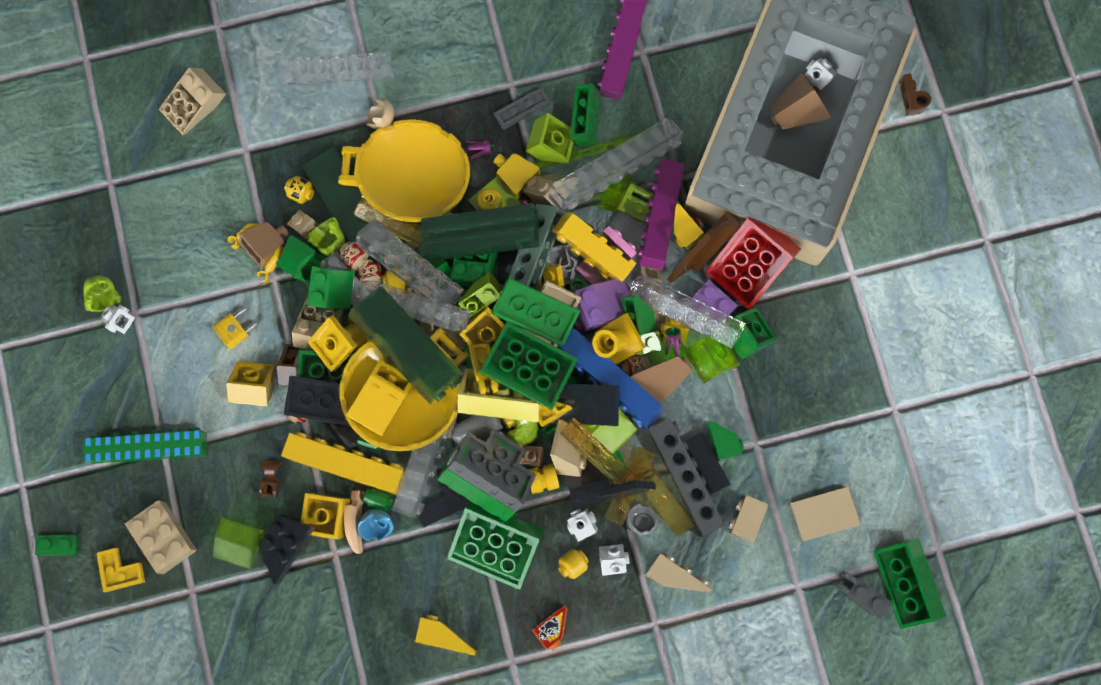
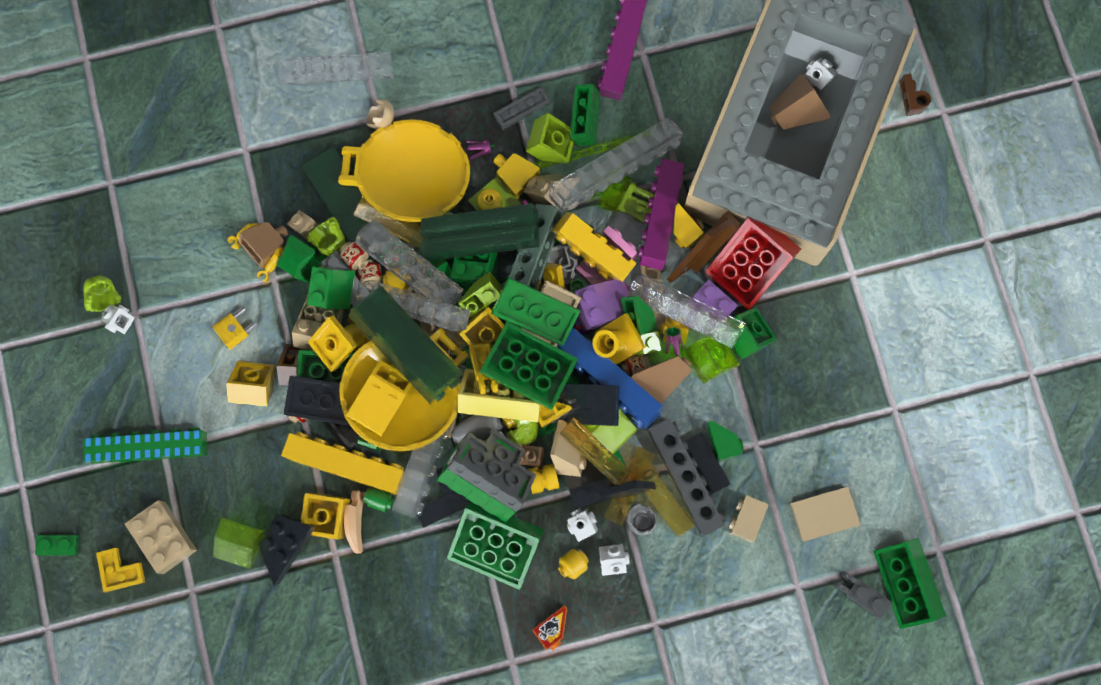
(191, 99): tan slope -> none
(270, 486): reddish brown leg -> none
(299, 189): yellow head -> none
(375, 524): dark azure hair -> none
(440, 635): yellow slope -> none
(668, 574): tan slope -> none

